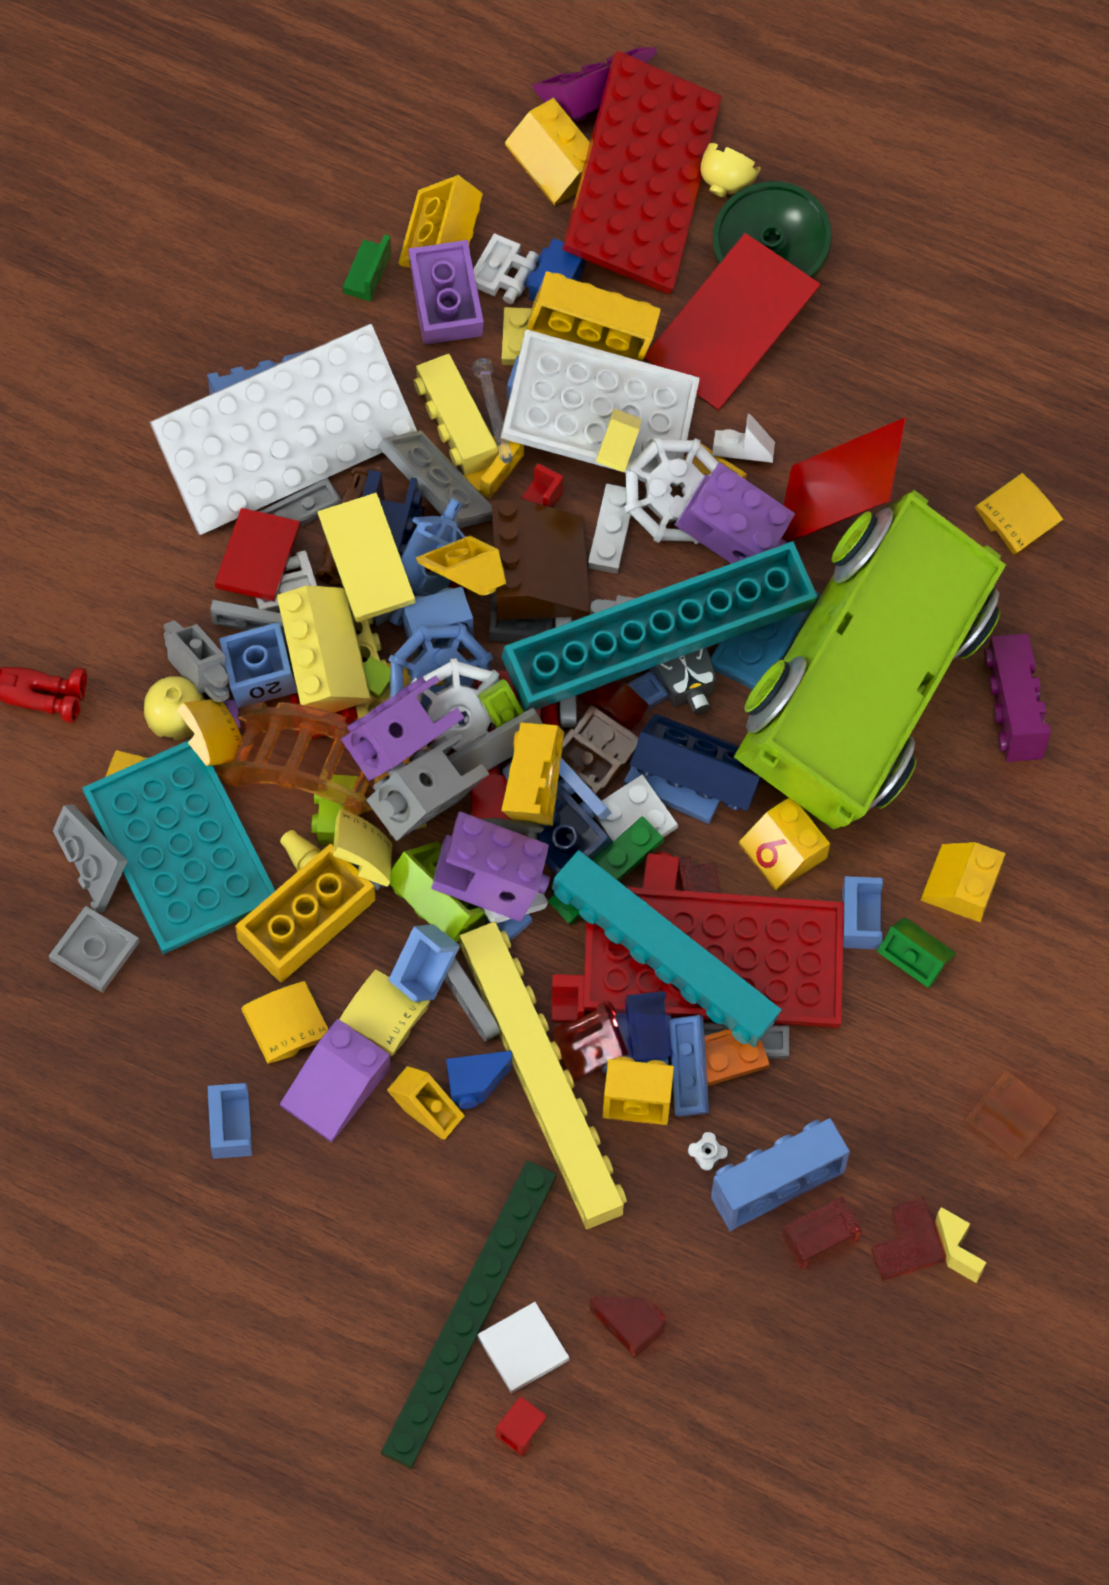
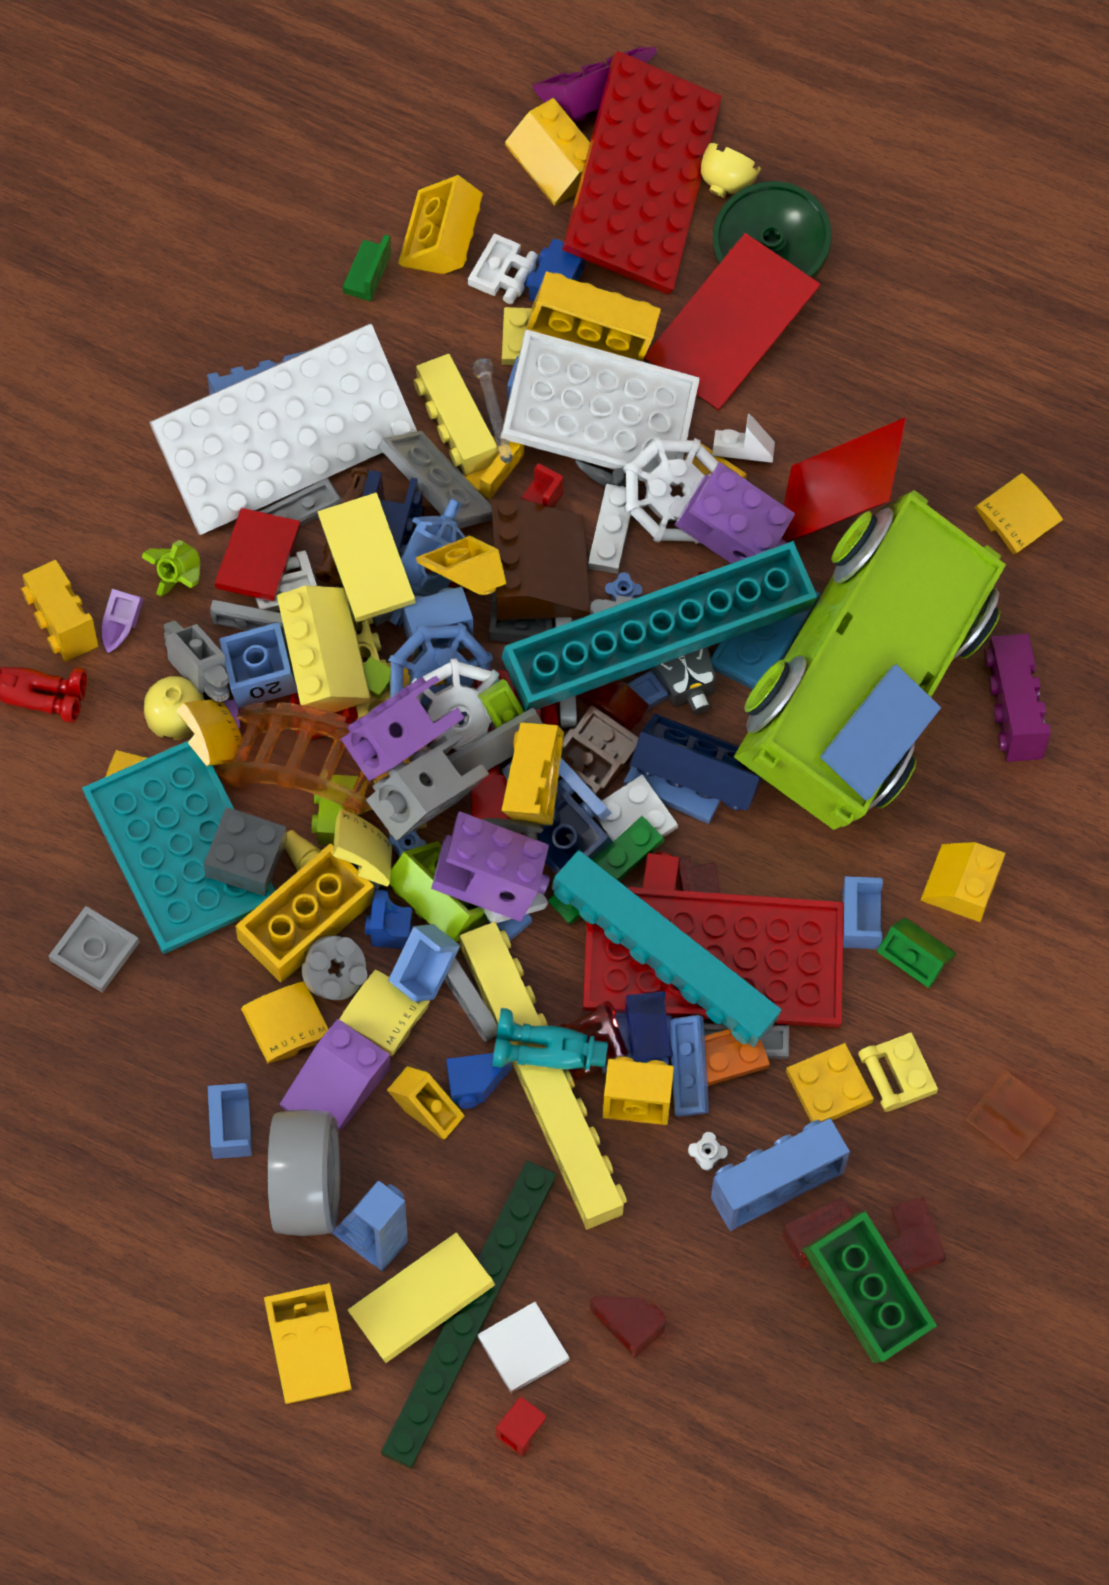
(59, 611): none -> yellow wedge
(92, 854): light grey wing -> none
(119, 618): none -> medium lavender plate
(175, 565): none -> lime brick
(245, 851): none -> dark grey brick
(304, 1172): none -> light grey wheel
(307, 1343): none -> yellow slope
(351, 972): none -> light grey plate
(376, 1226): none -> medium blue wedge
(388, 924): none -> blue brick
(400, 845): none -> medium blue plate
(421, 1297): none -> light yellow tile
(446, 292): medium lavender slope -> none
(563, 1049): none -> teal piece
(567, 998): red panel -> none
(602, 475): none -> dark grey bar
(618, 440): light yellow slope -> none
(623, 581): none -> medium blue plate
(785, 844): yellow slope -> none
(829, 1084): none -> yellow plate
(869, 1287): none -> green brick
(880, 732): none -> medium blue tile
(907, 1068): none -> light yellow plate
(951, 1233): light yellow slope -> none

